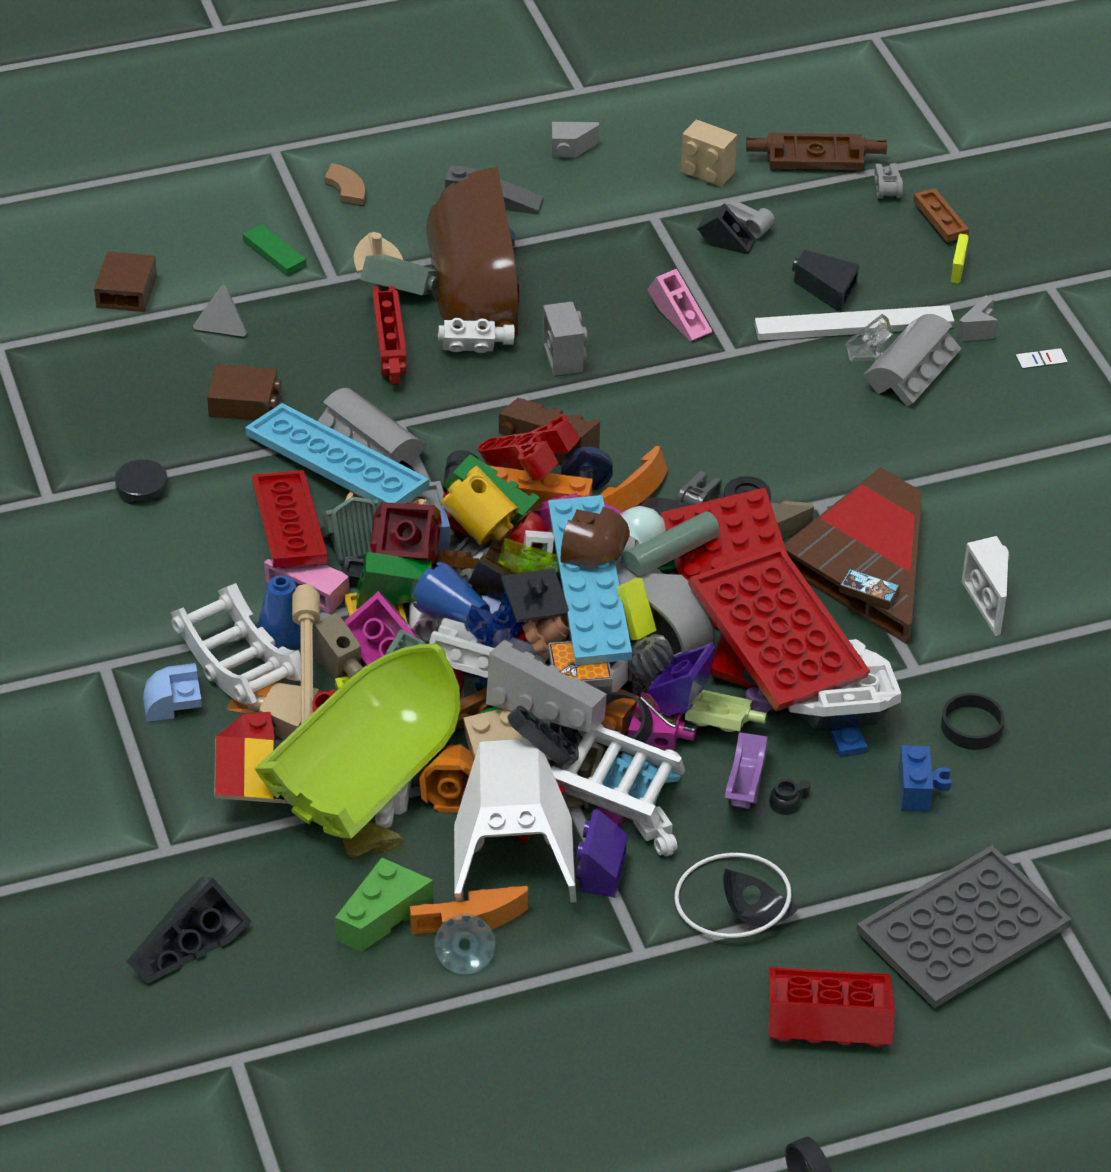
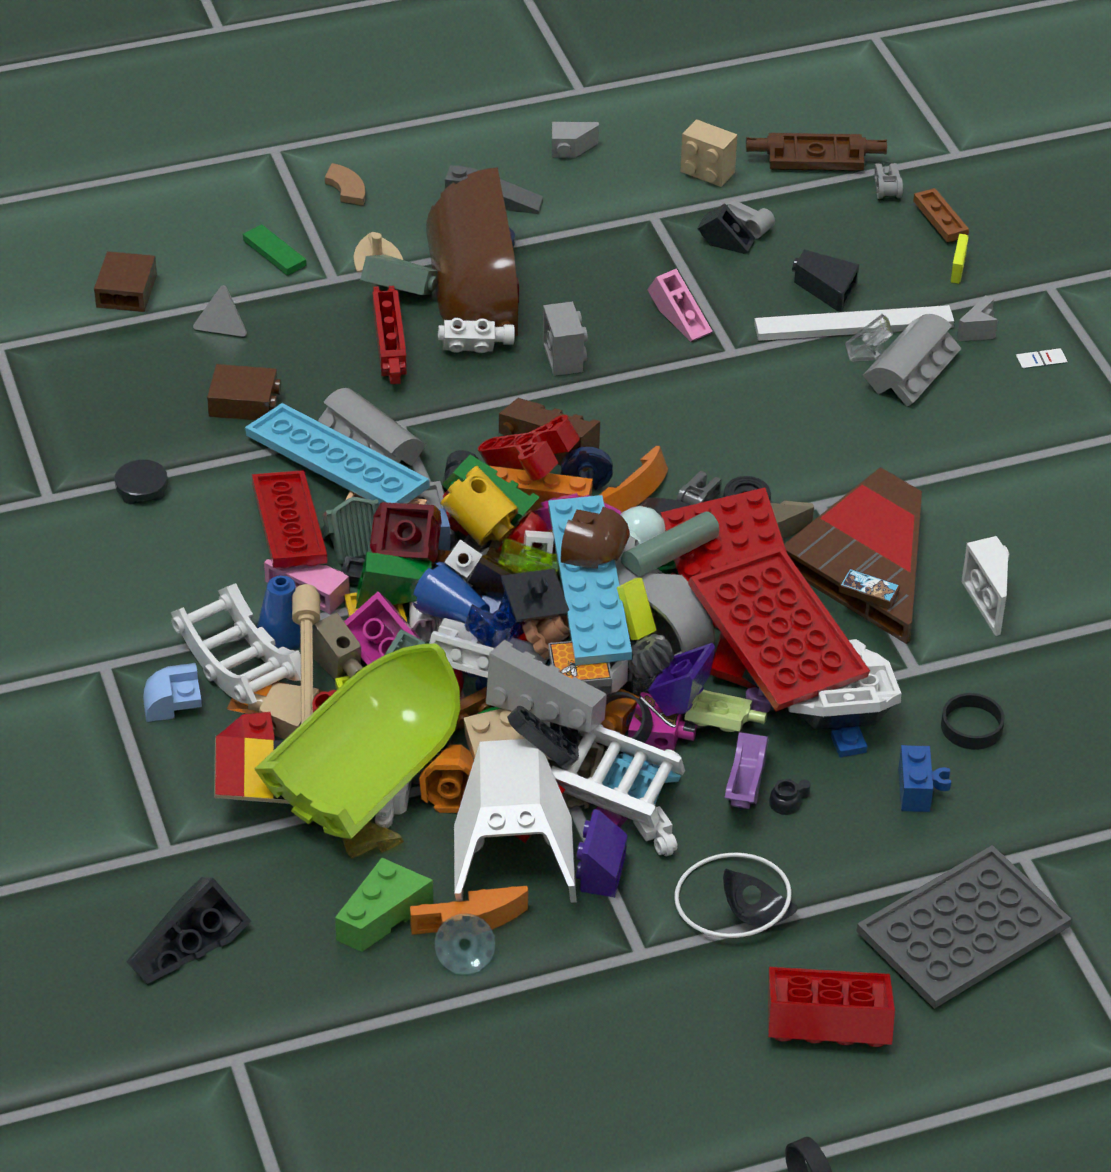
(468, 568): none -> white plate

